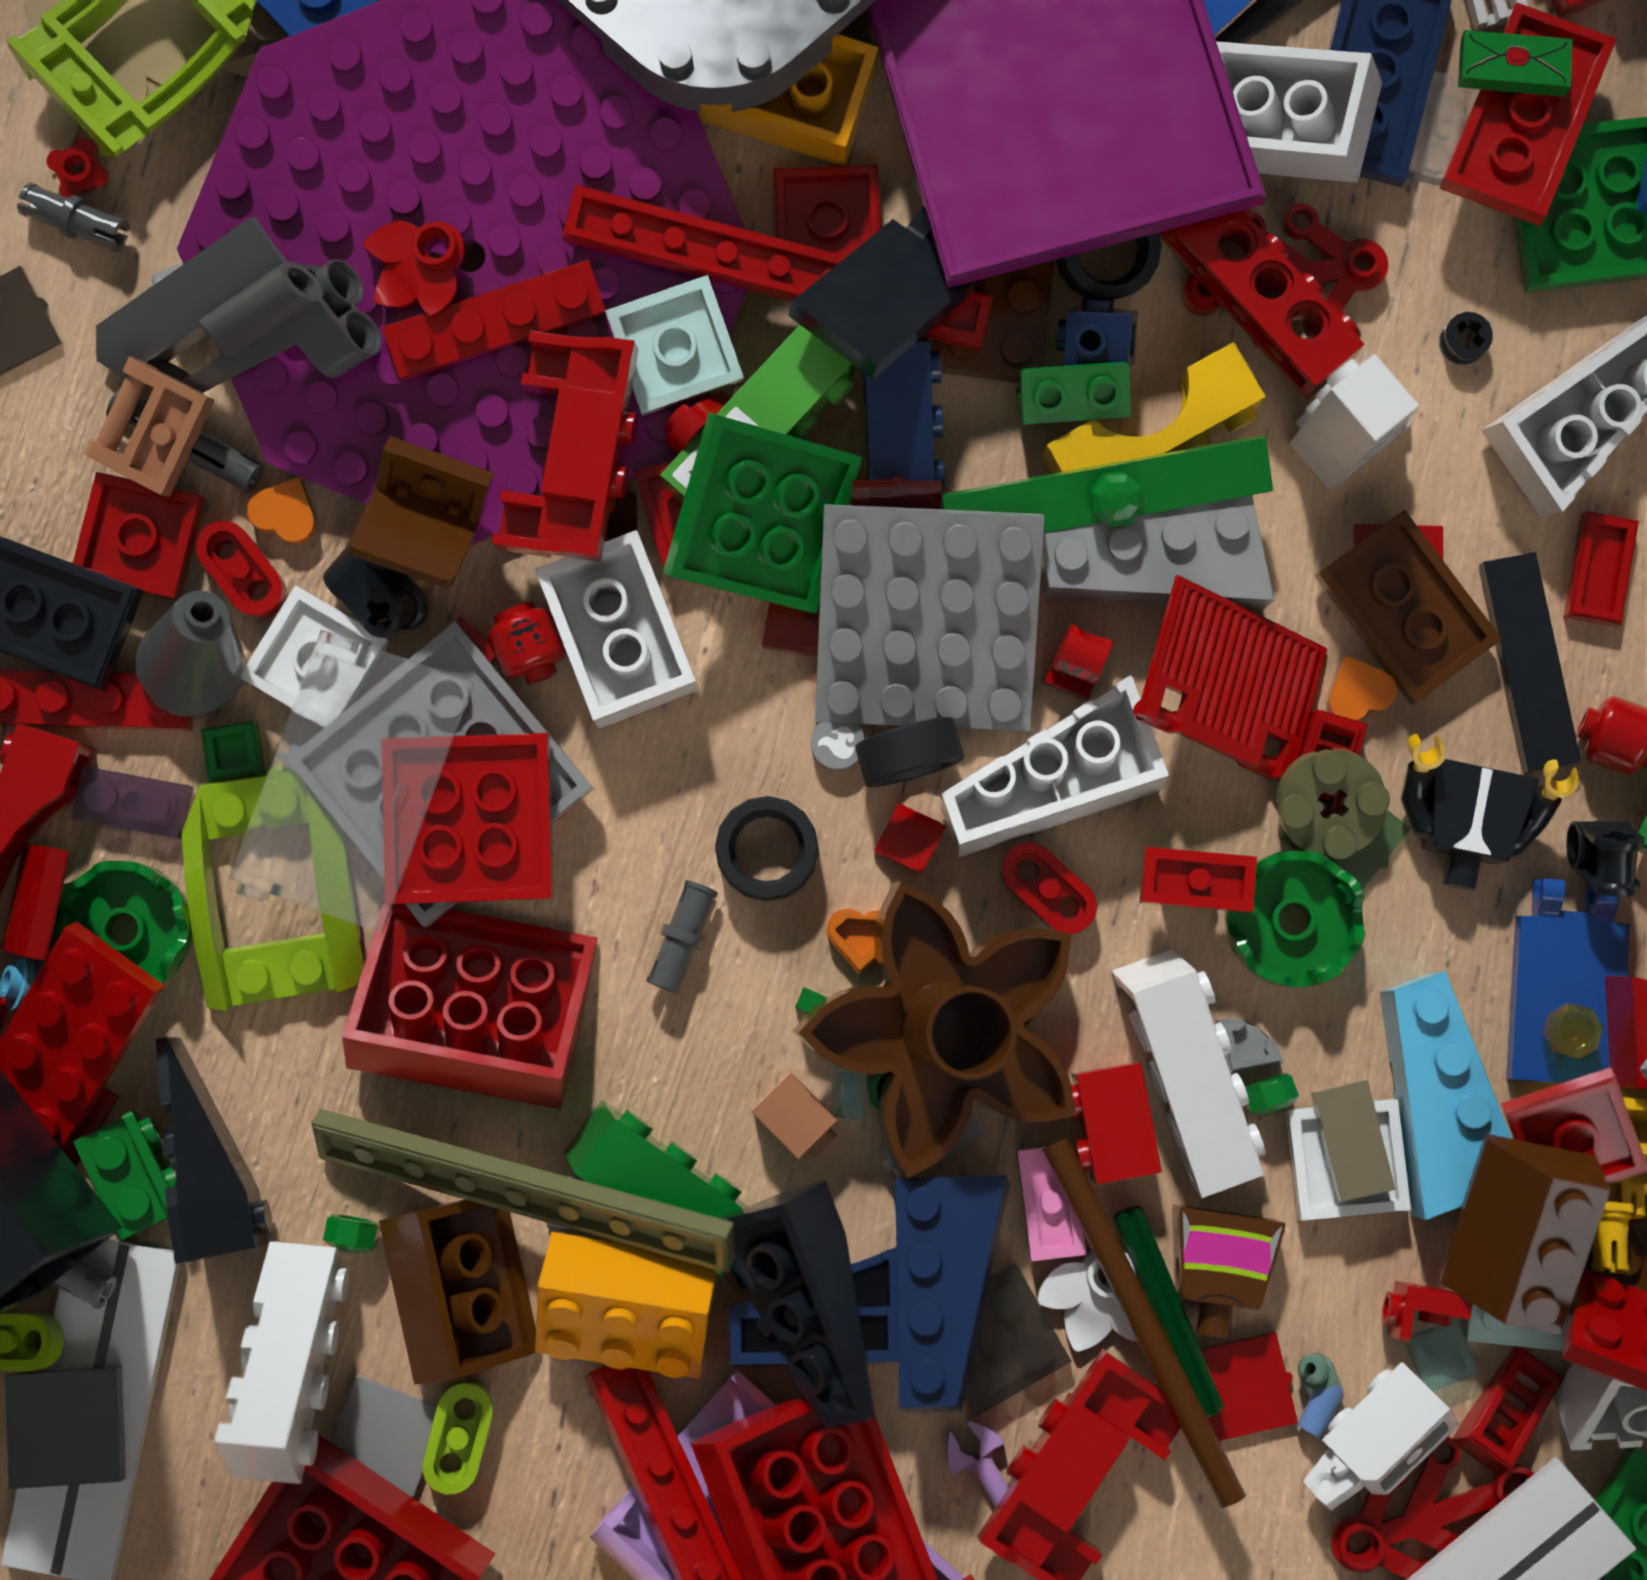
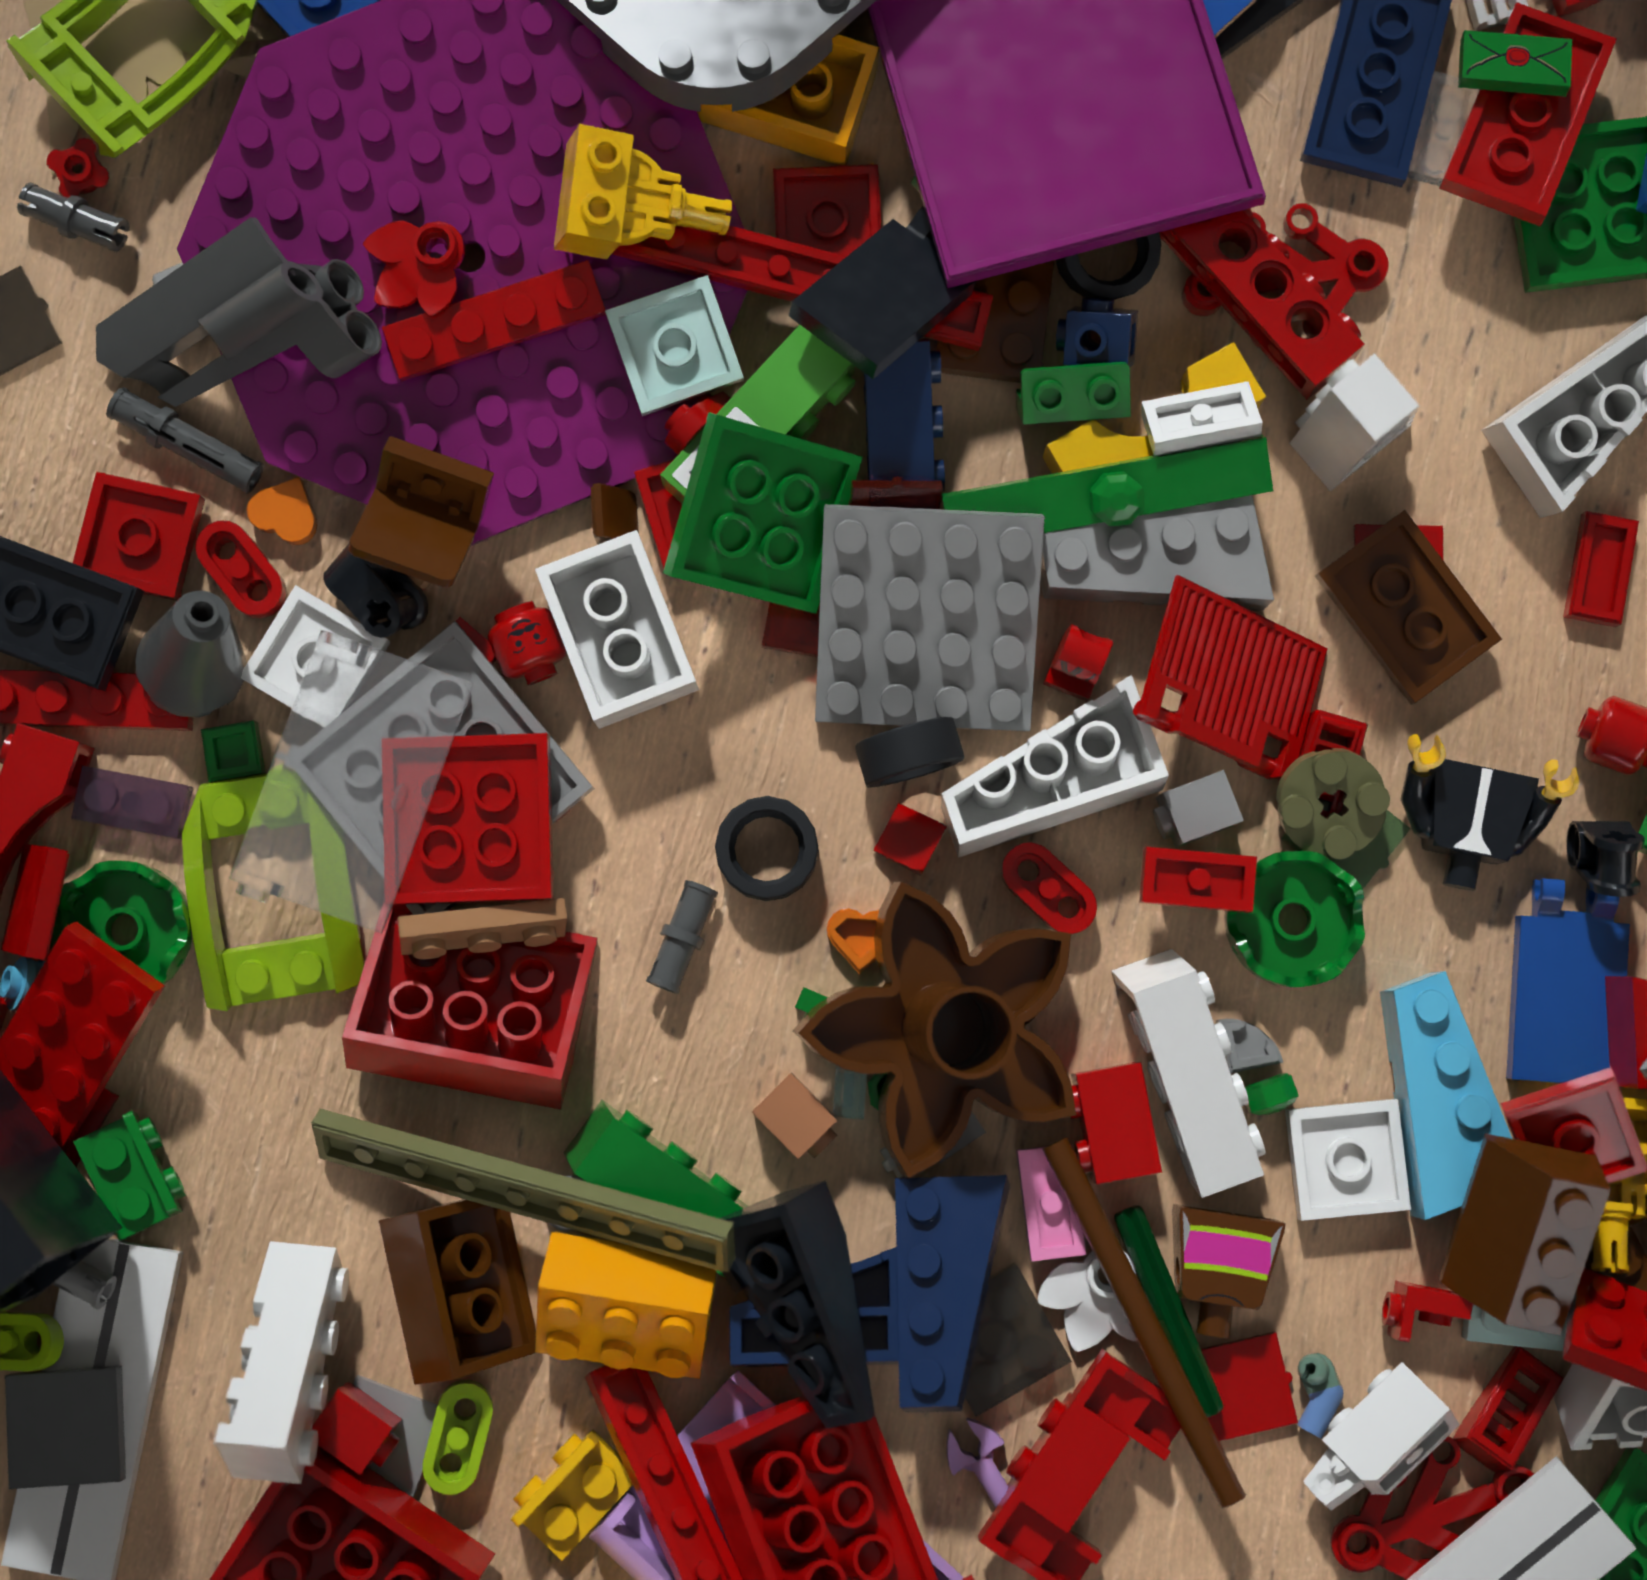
(162, 433): nougat plate -> none
(215, 1196): black wedge -> none
(351, 1233): green tile -> none
(357, 1429): none -> red brick
(482, 928): none -> medium nougat plate
(574, 1495): none -> yellow bracket
(584, 448): red bracket -> none
(623, 197): none -> yellow brick
(835, 744): light grey tile -> none
(1197, 809): none -> light grey brick
(1201, 419): none -> white plate
(1304, 108): white brick -> none
(1353, 1141): dark tan tile -> none
(1360, 690): orange tile -> none
(1441, 1356): clear light blue tile -> none
(1450, 337): black bush -> none
(1529, 662): black tile -> none
(1572, 1030): clear yellow tile -> none

